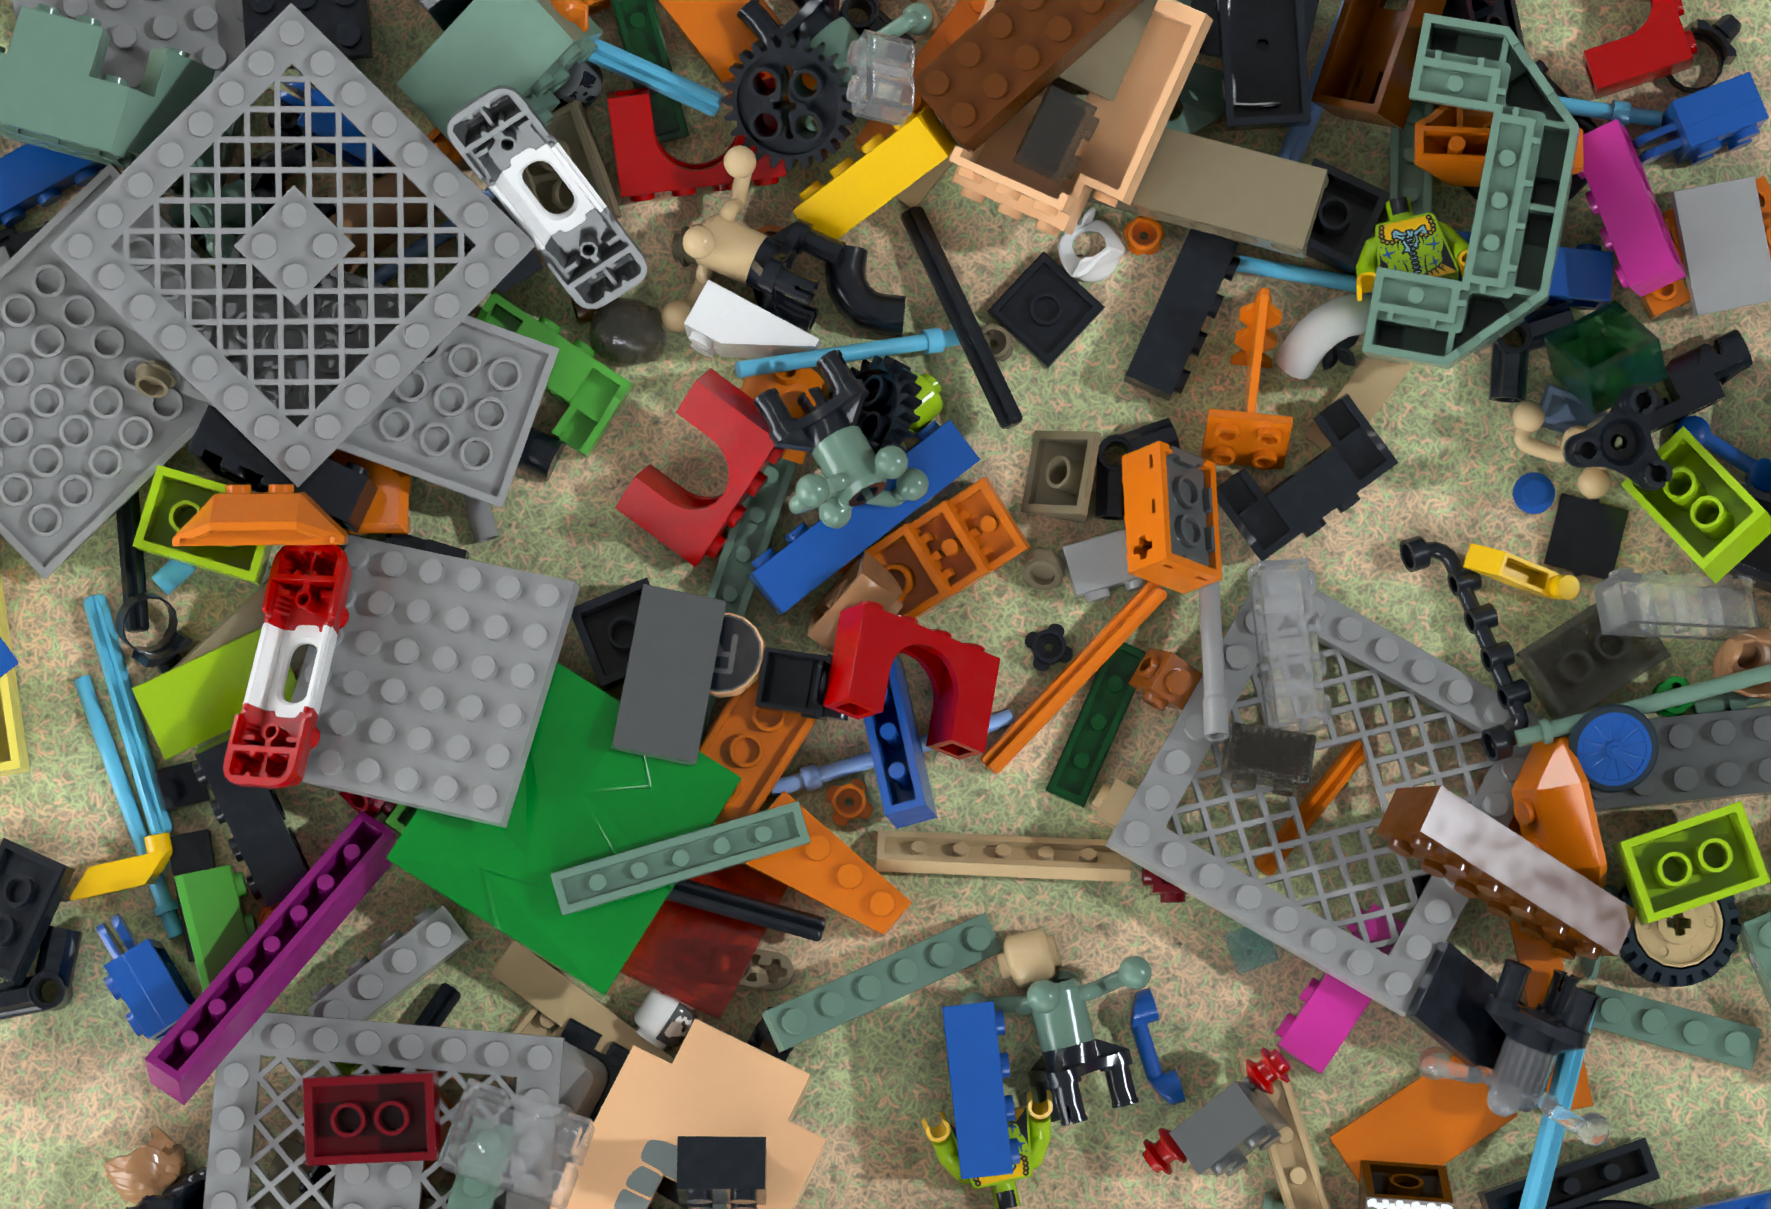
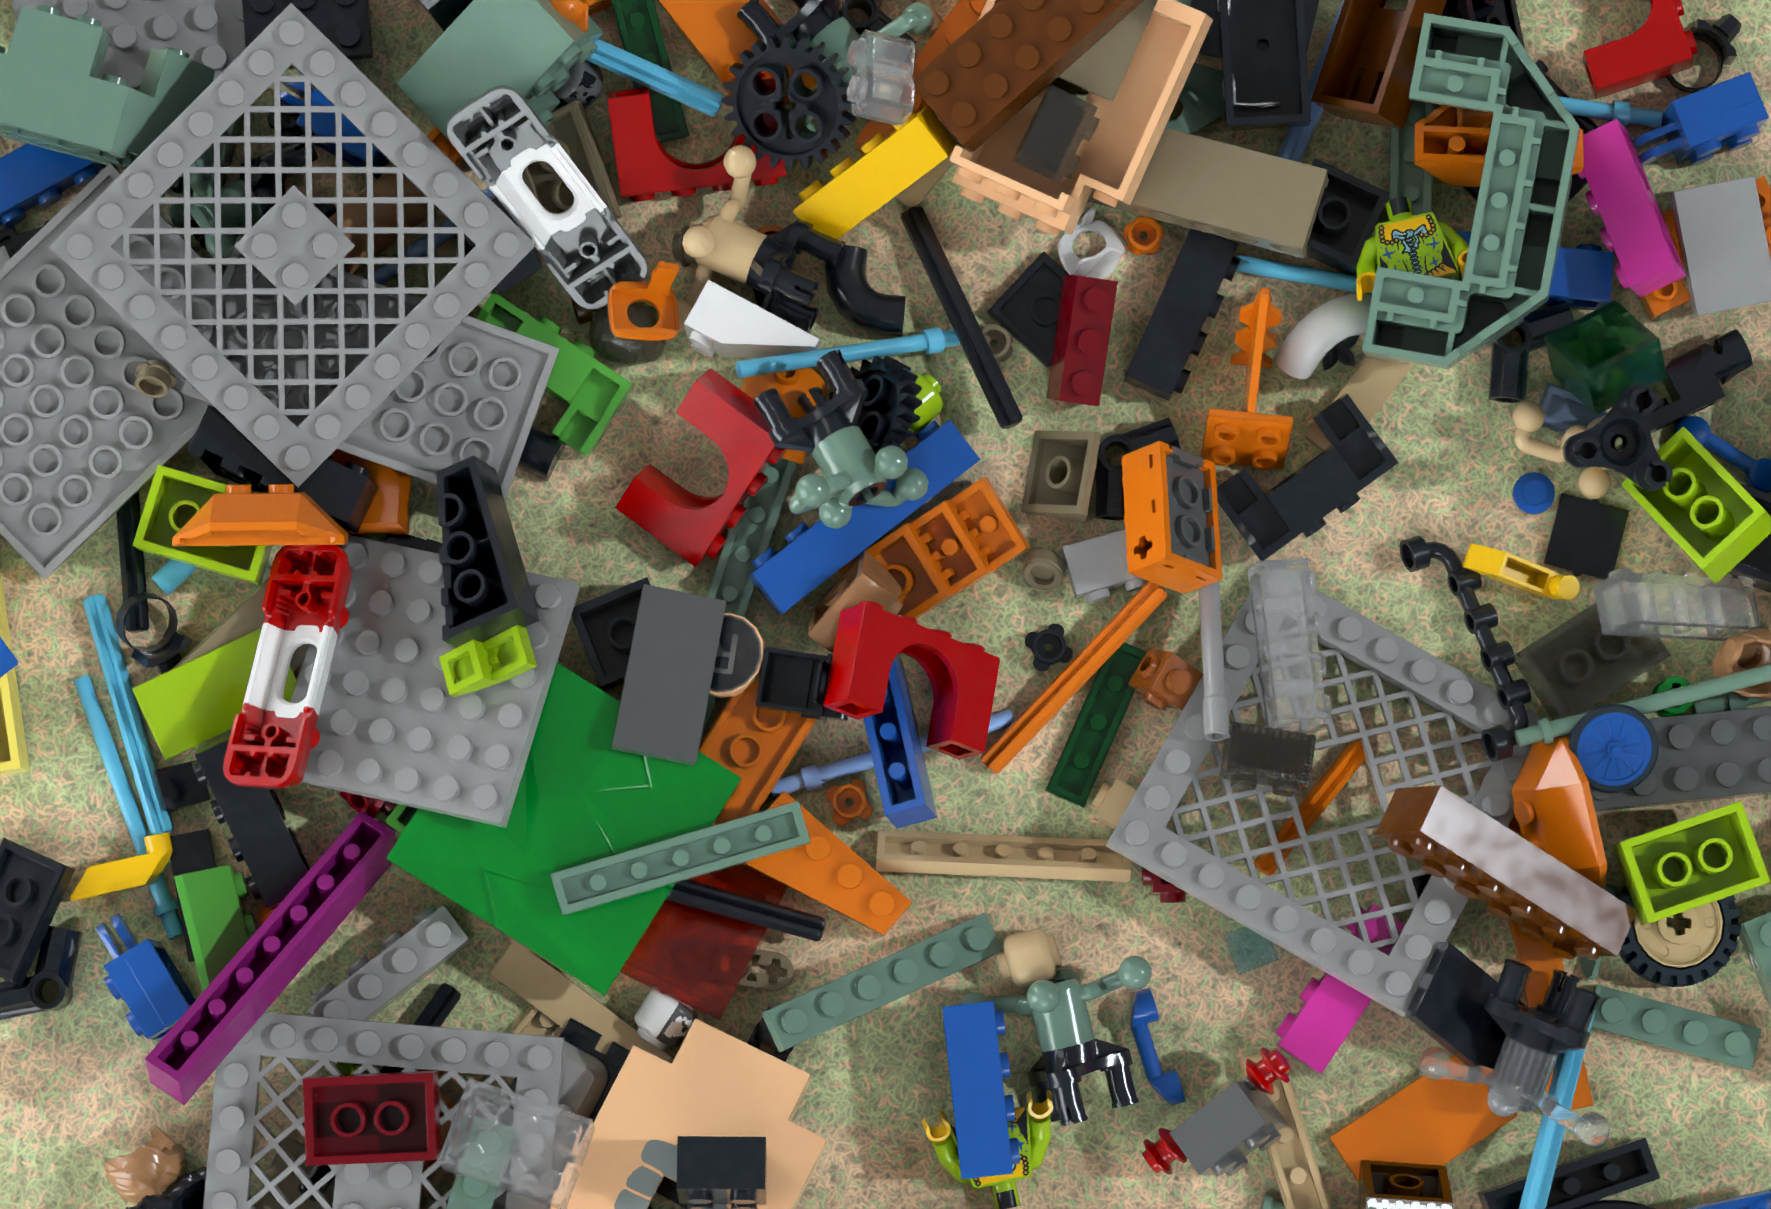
(480, 556): none -> black wedge
(487, 663): none -> lime slope
(657, 293): none -> orange piece
(1081, 340): none -> dark red brick

